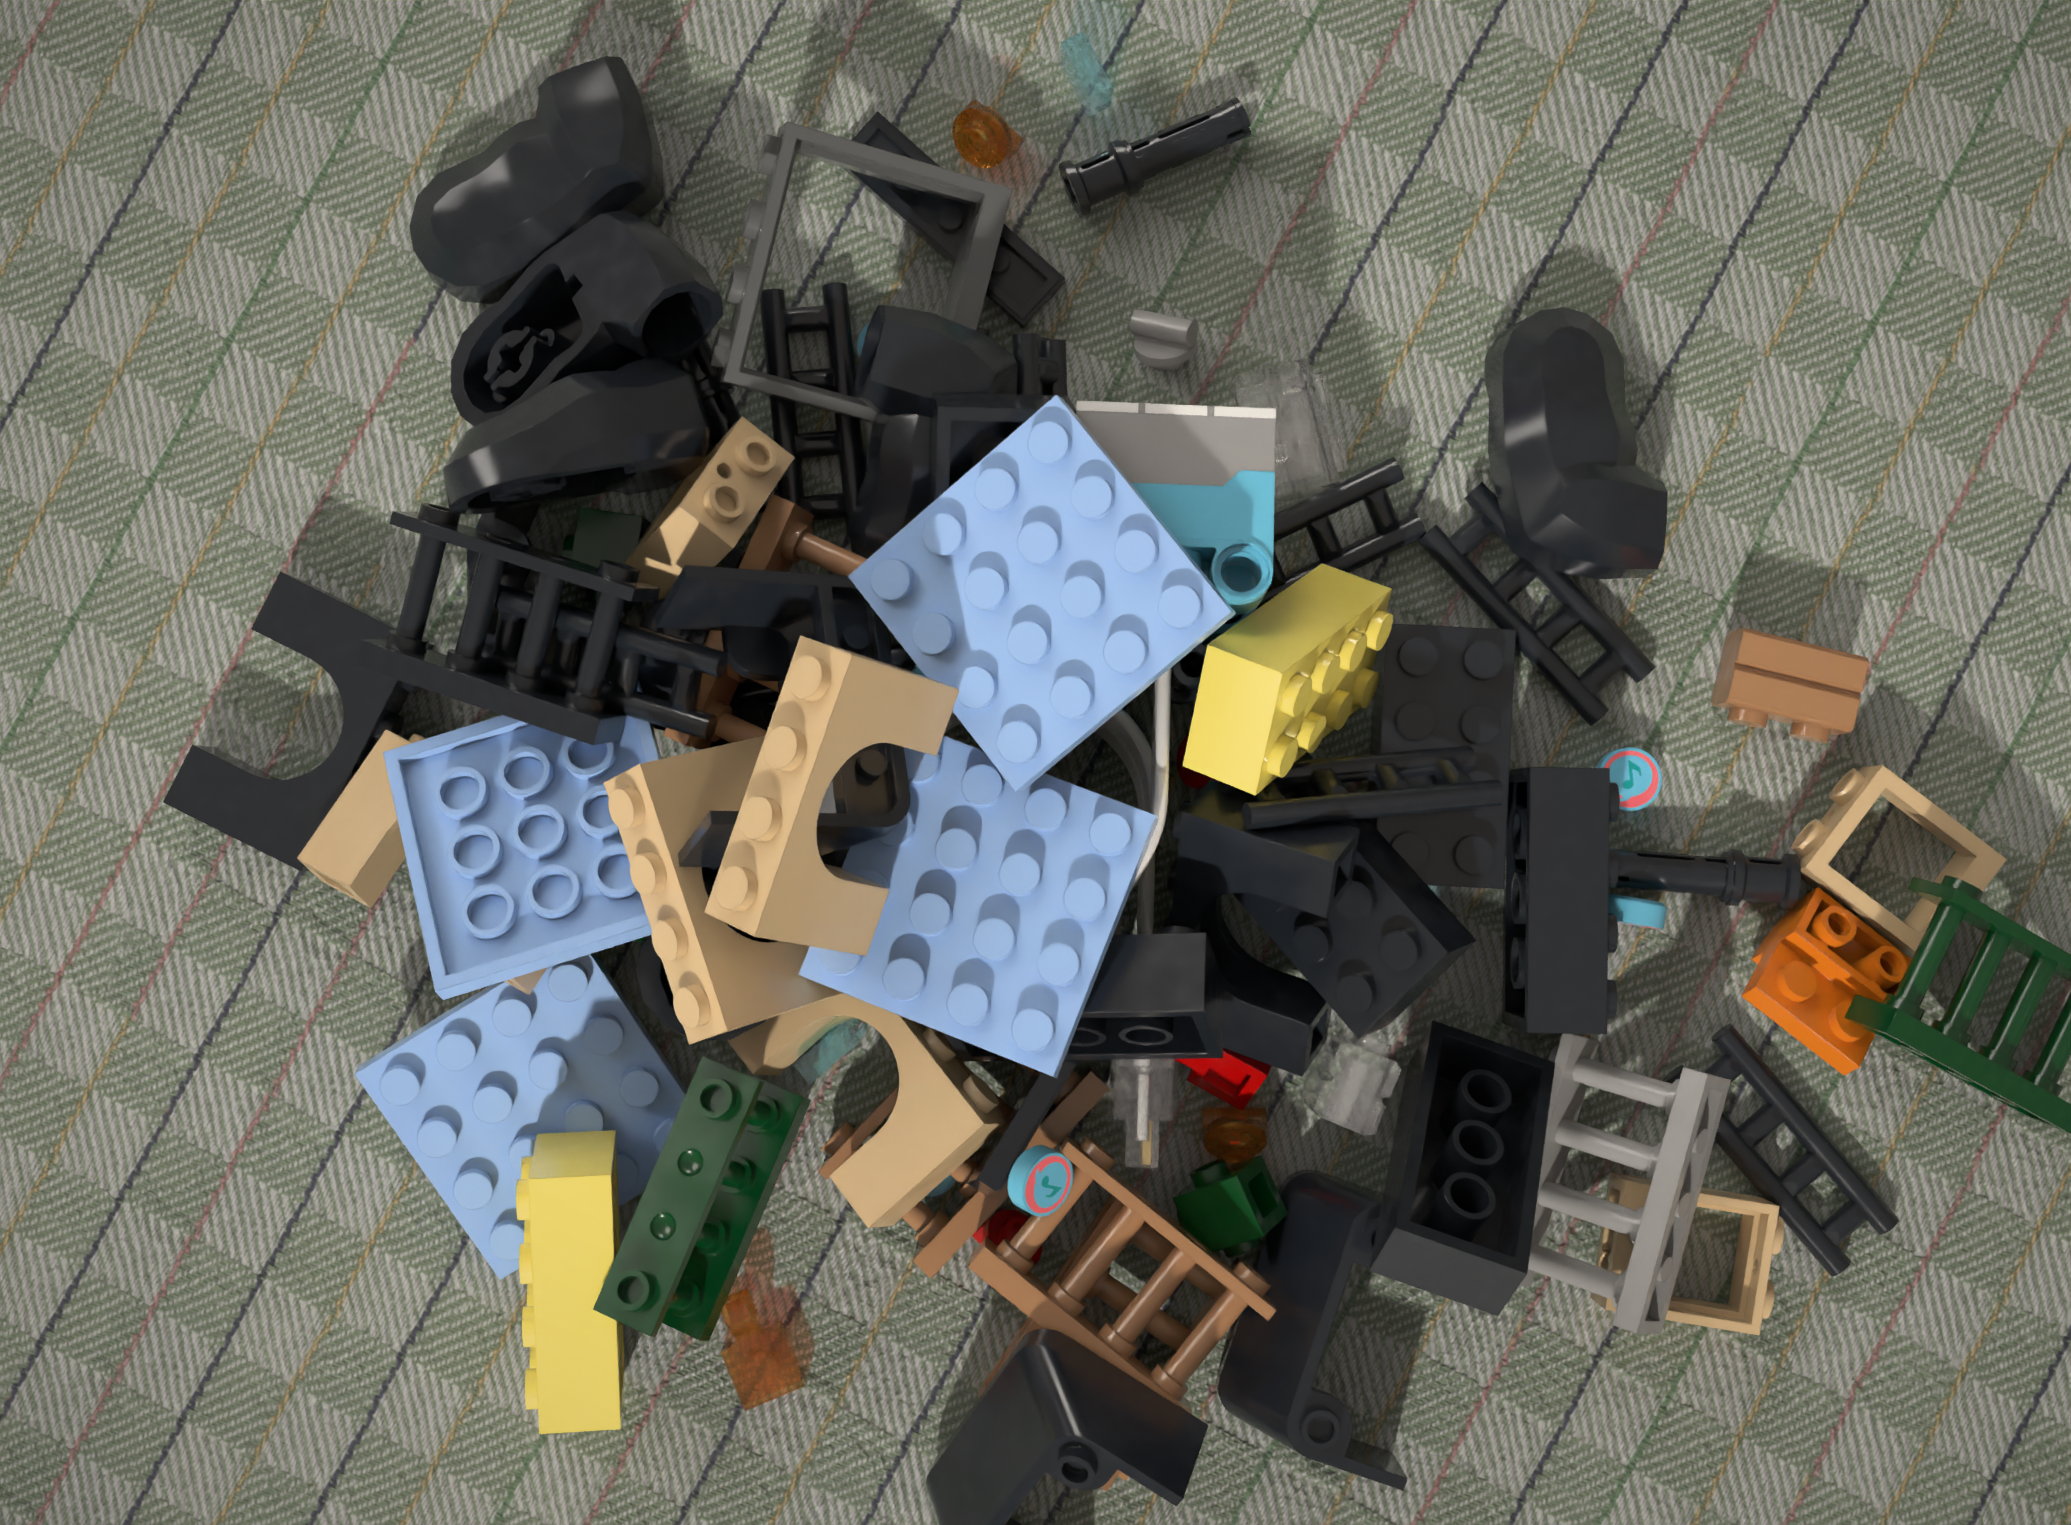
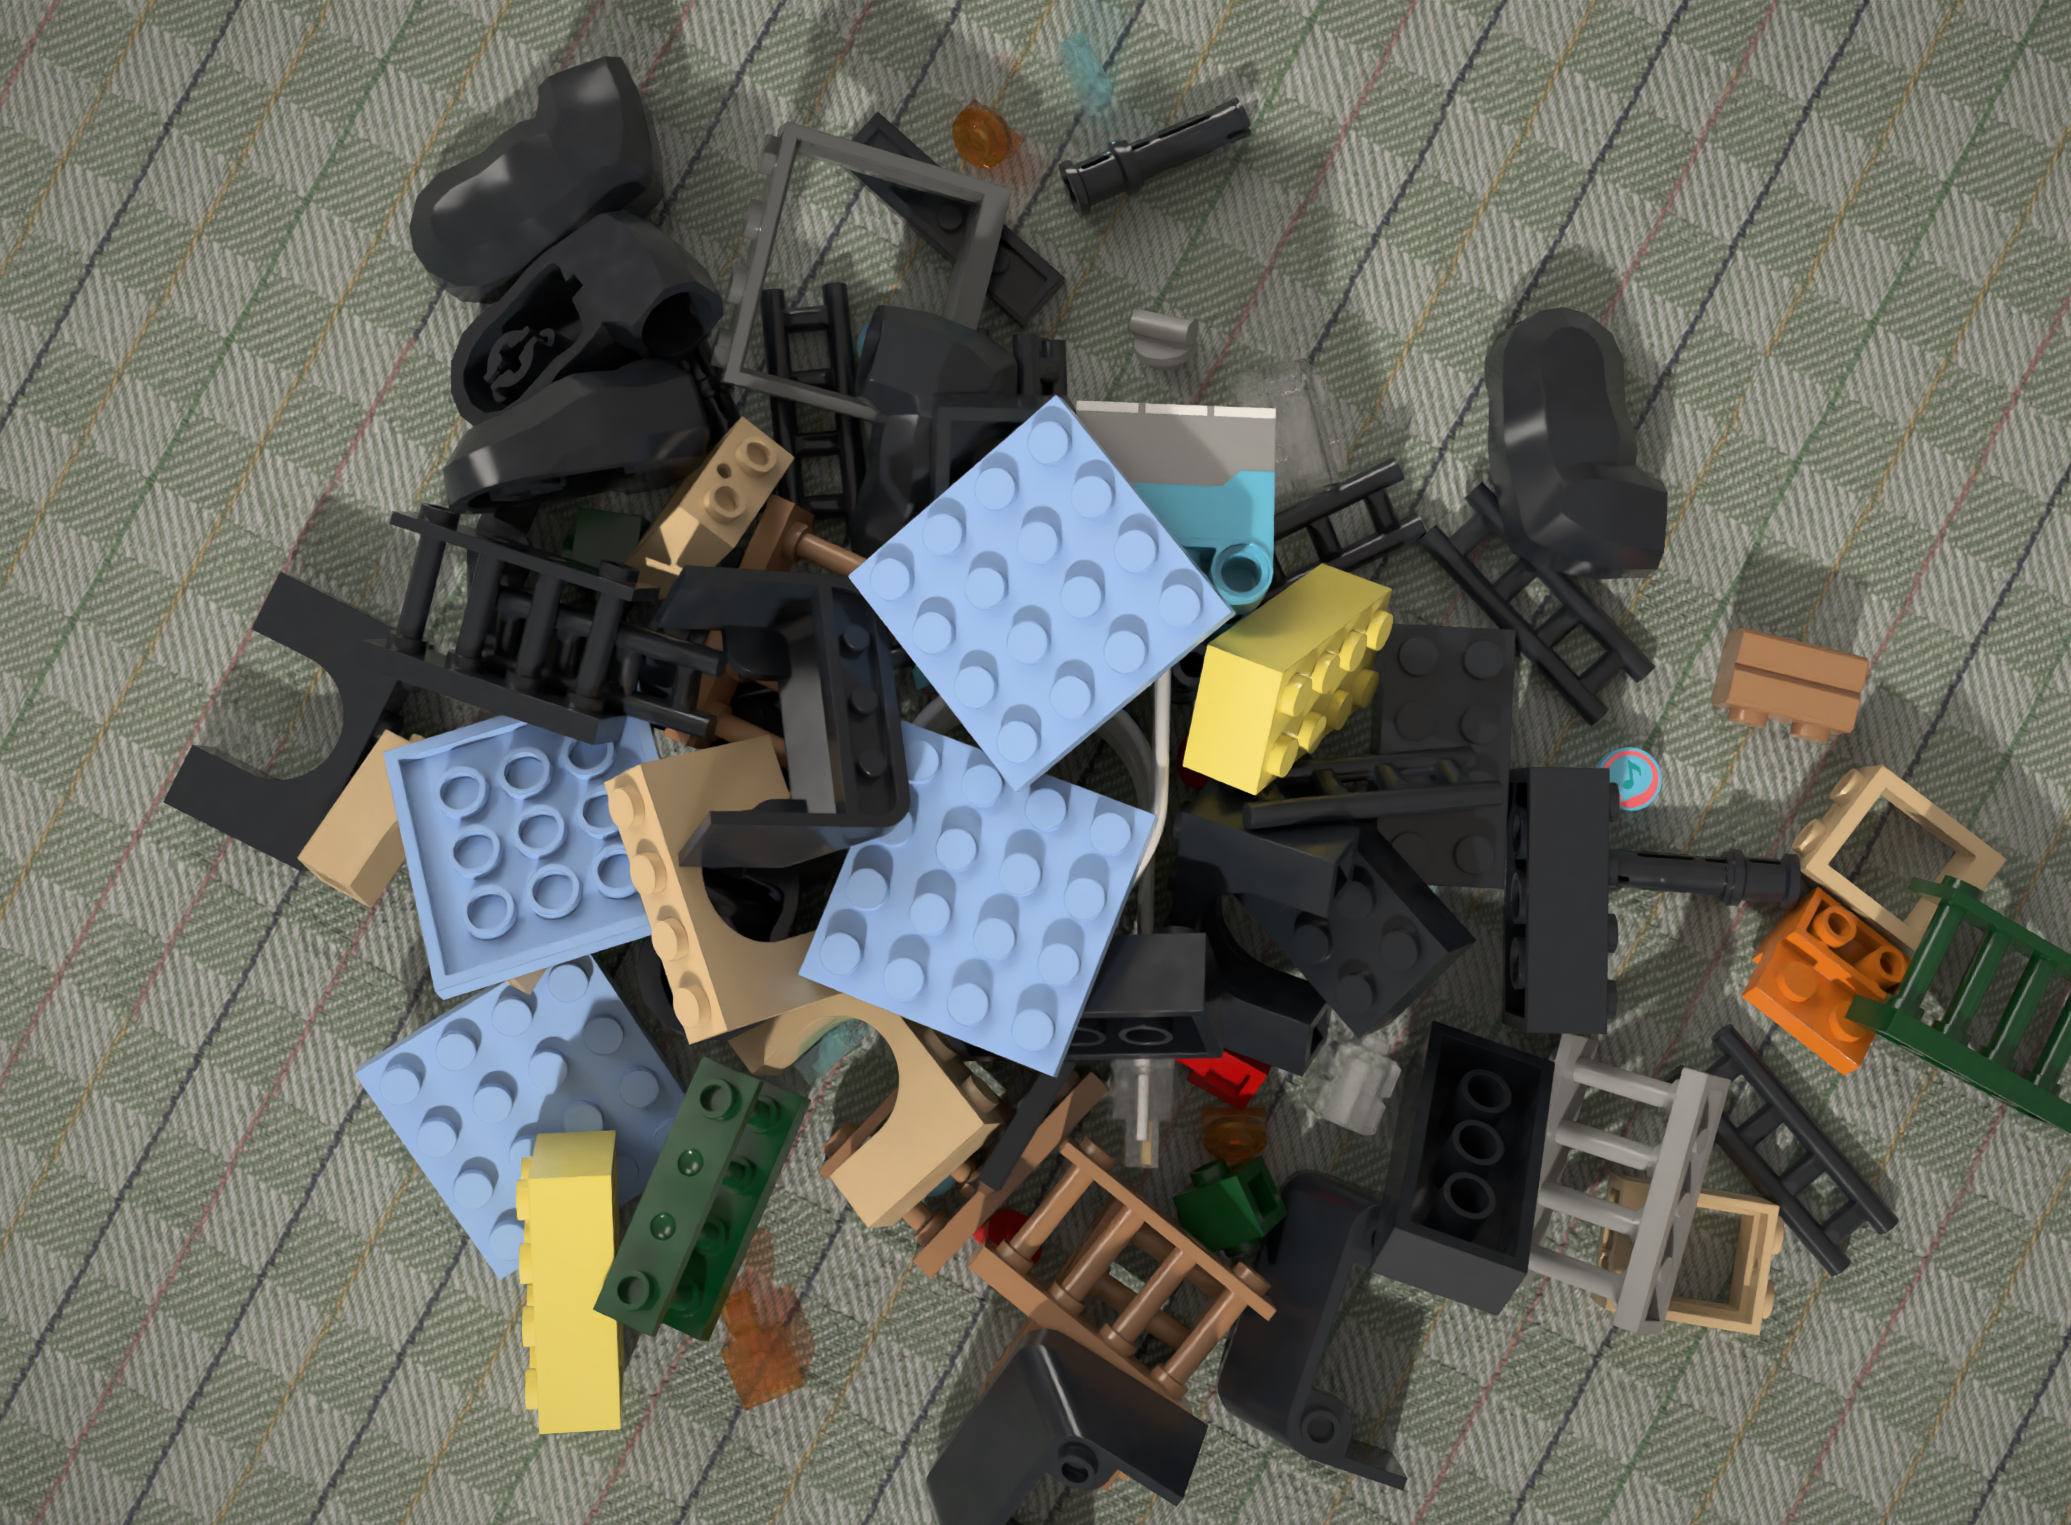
(824, 715): tan arch -> none
(1040, 1180): medium azure tile -> none
(1637, 911): medium azure tile -> none

